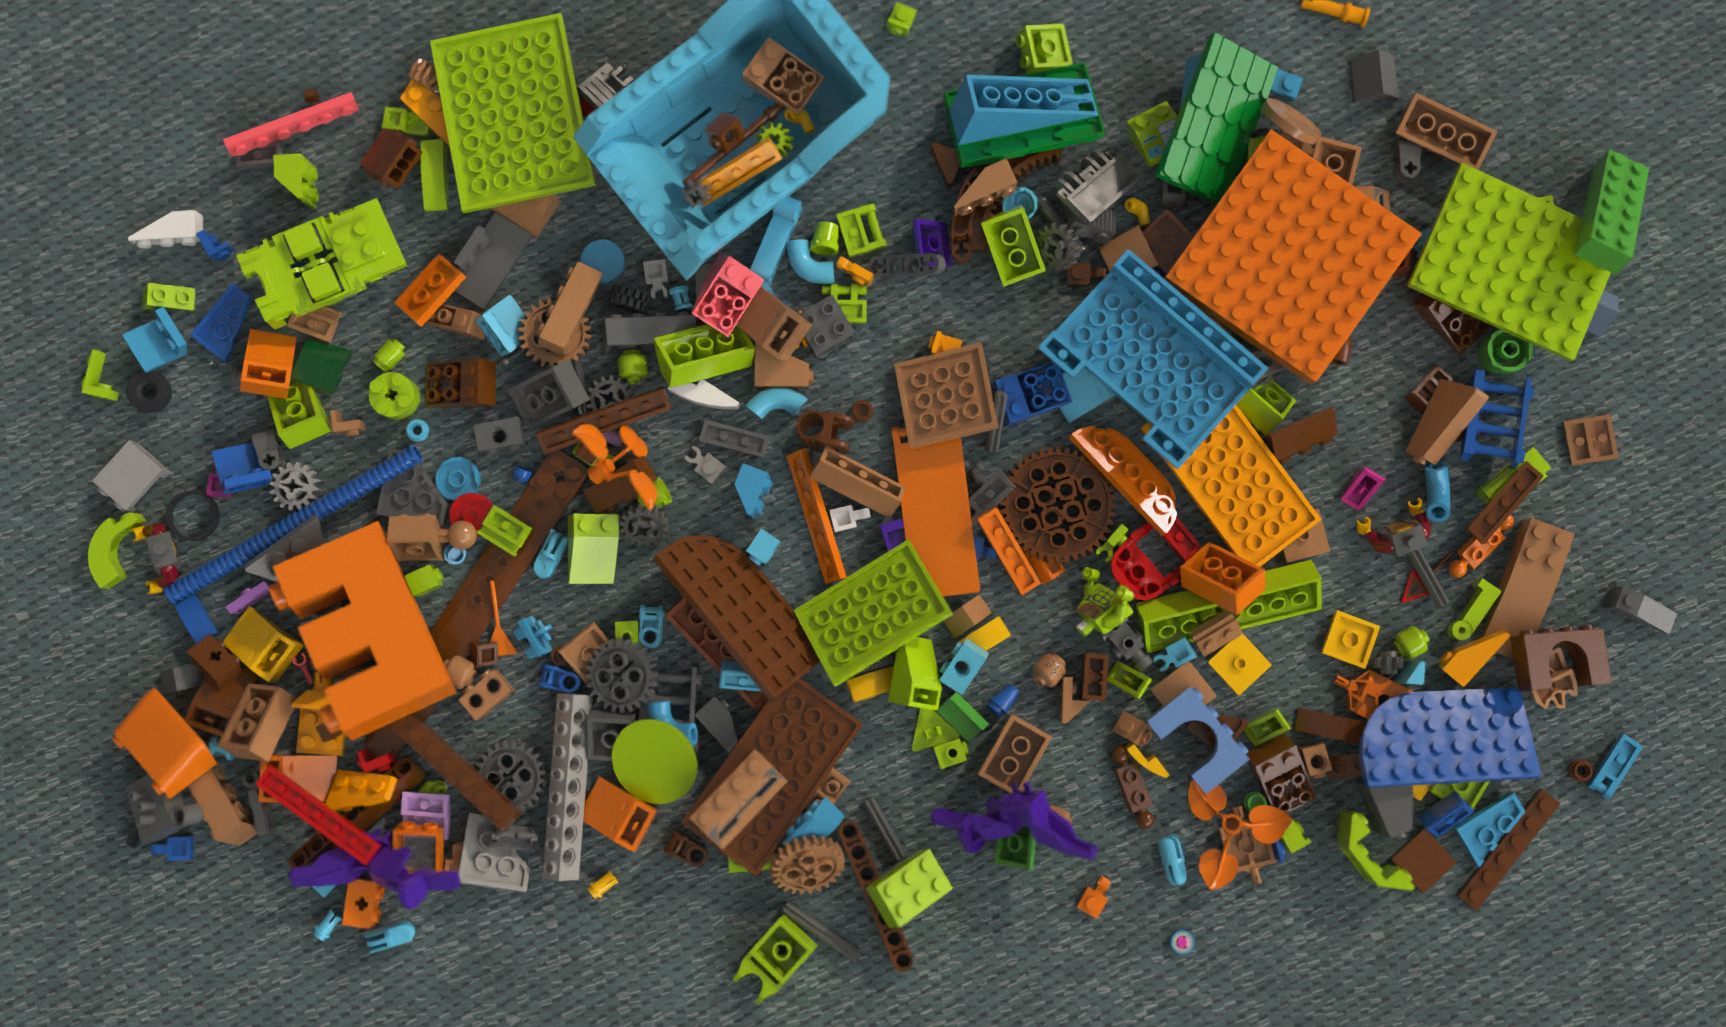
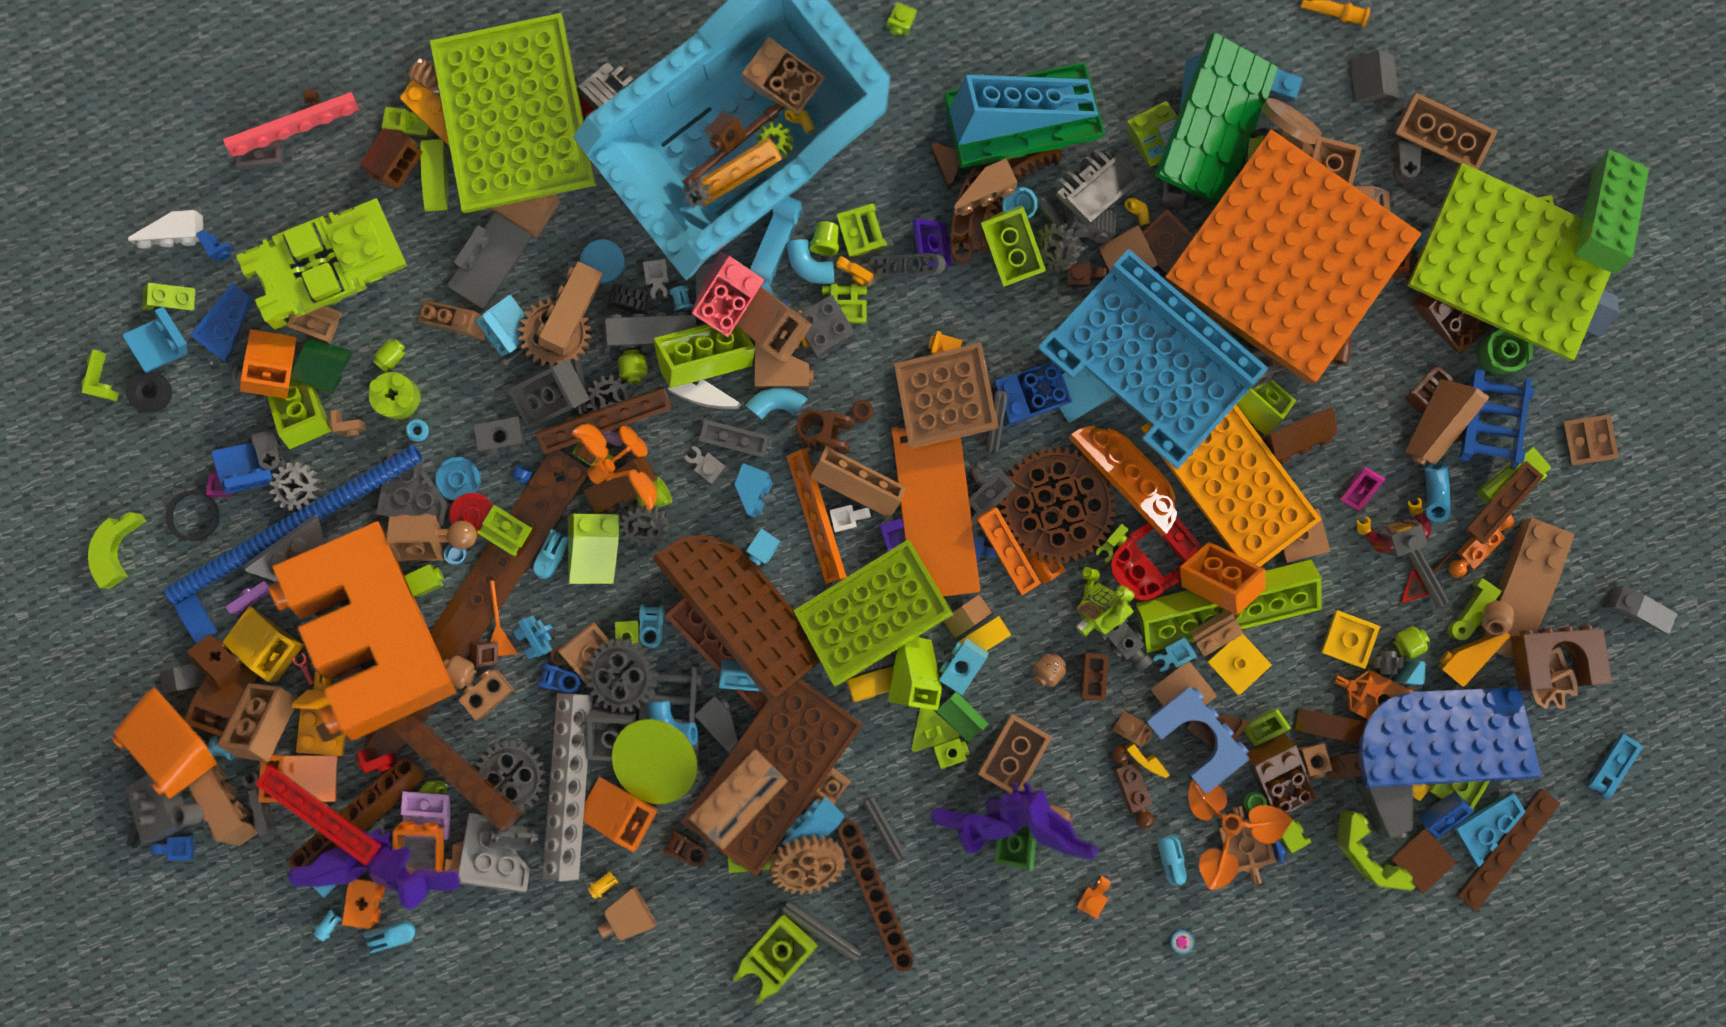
(129, 476): light grey panel -> none
(162, 553): torso -> none
(297, 176): lime slope -> none
(358, 789): light orange wing -> none
(430, 290): orange plate -> none
(461, 384): reddish brown slope -> none
(627, 916): none -> medium nougat torso
(909, 888): lime brick -> none
(1003, 700): blue cone -> none
(1043, 47): lime plate -> none
(1069, 707): medium nougat slope -> none
(1128, 680): lime slope -> none
(1497, 617): none -> medium nougat head
(1587, 770): reddish brown plate -> none

